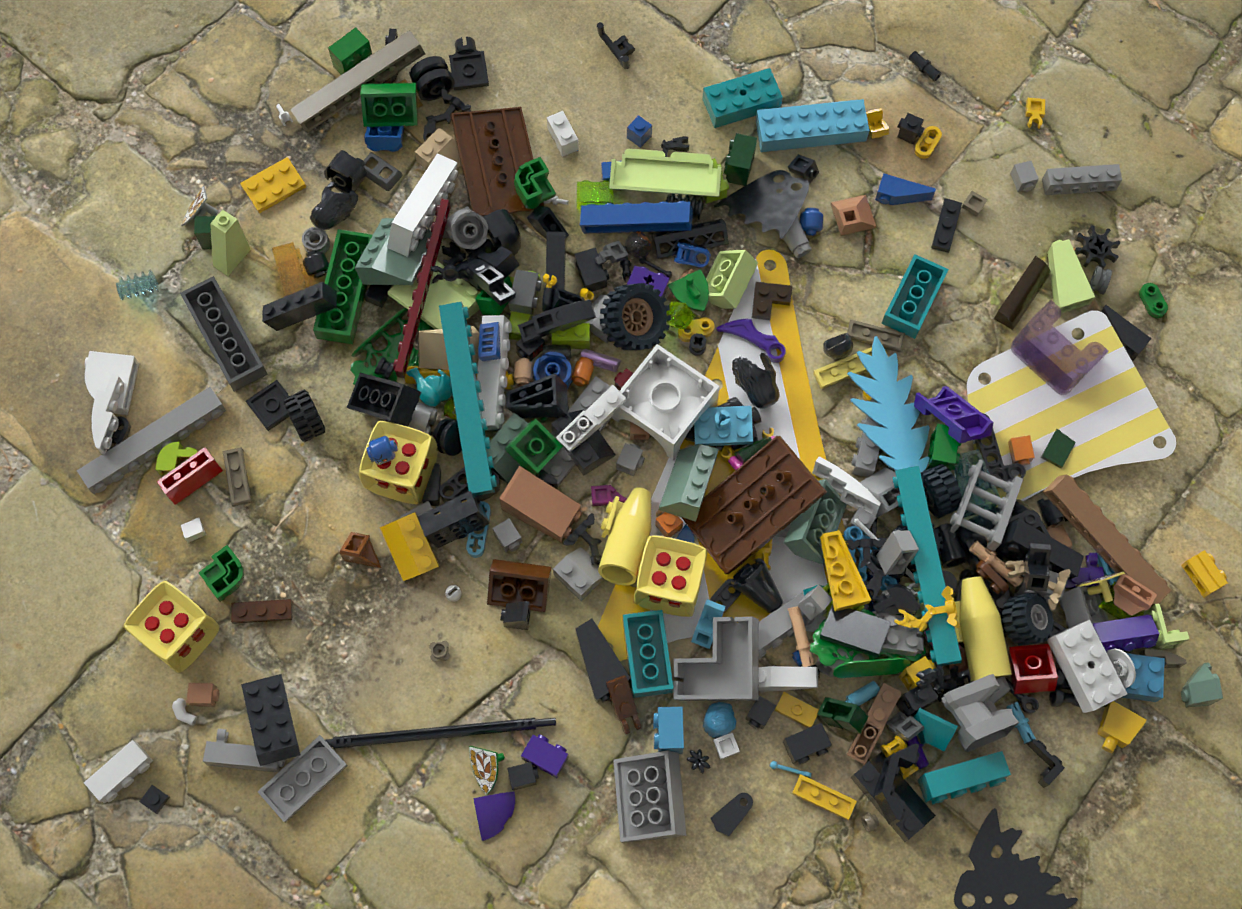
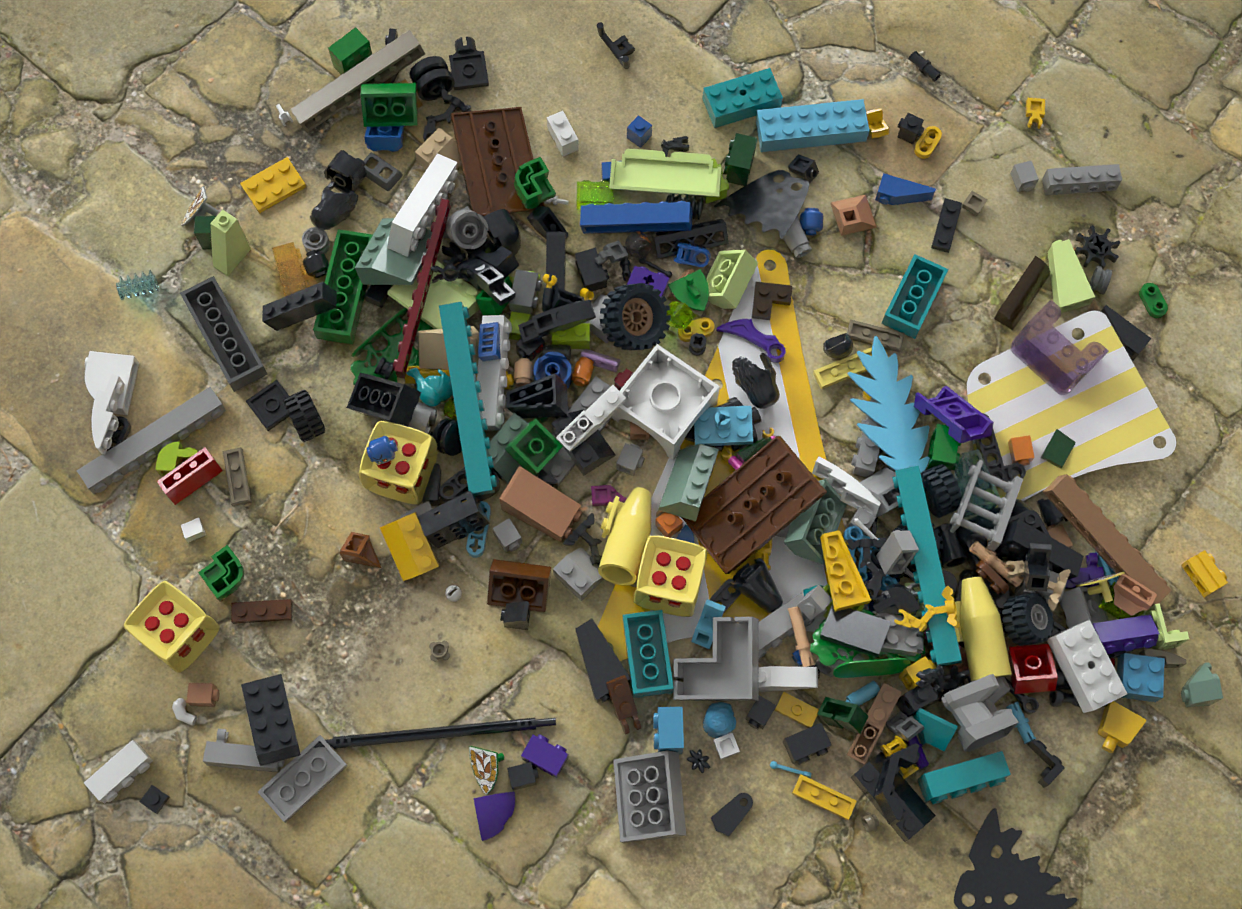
(1123, 666): white dish -> none

